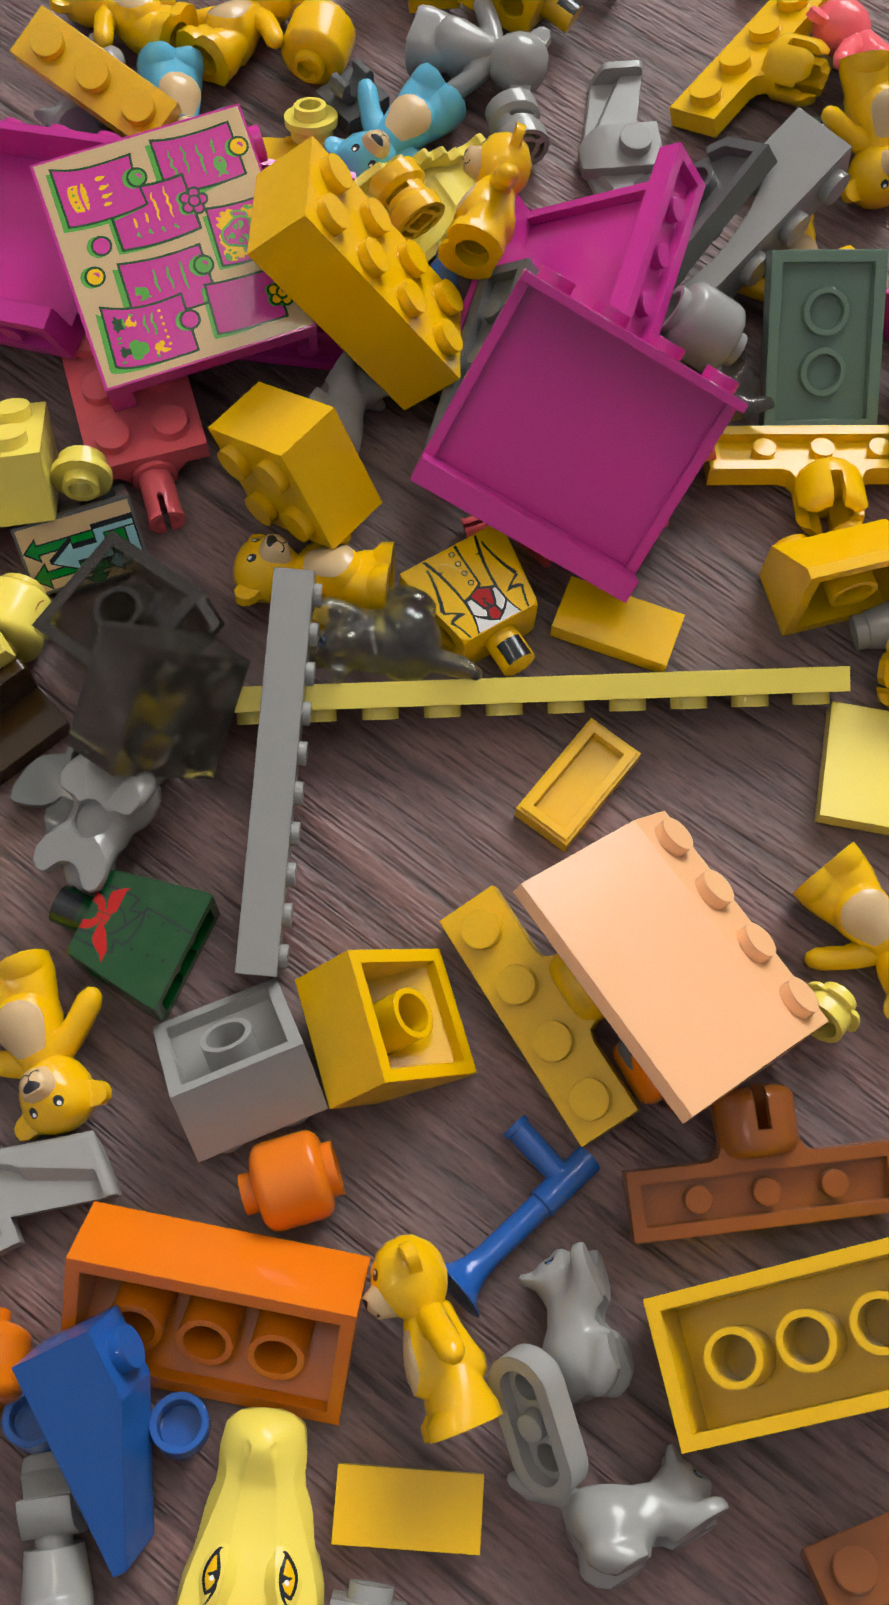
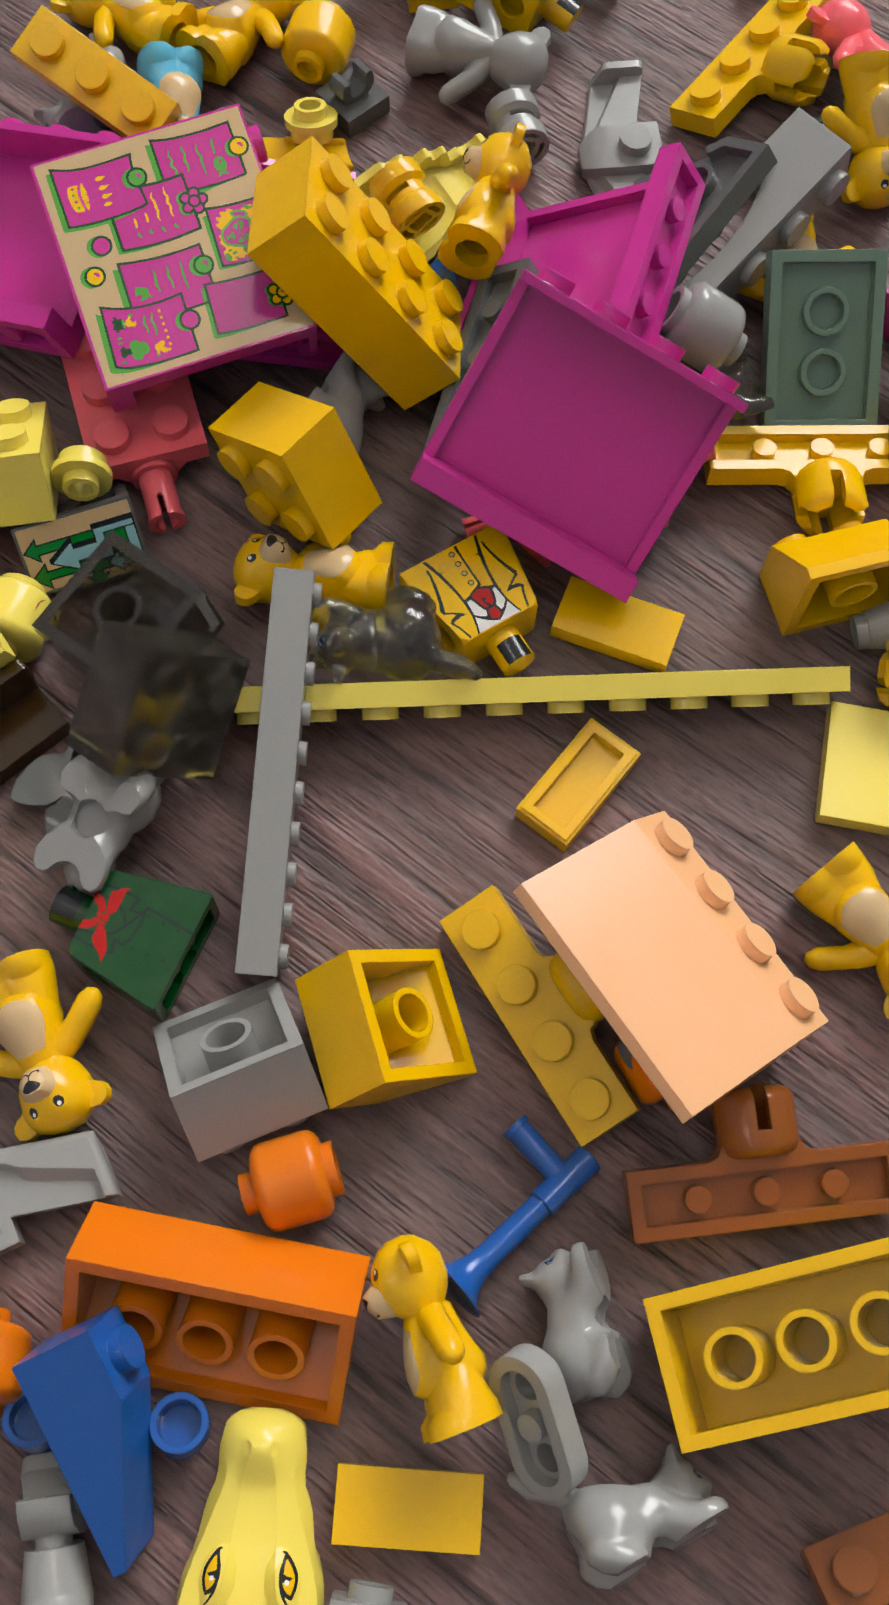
(419, 115): medium azure piece -> none
(838, 1007): light yellow plate -> none

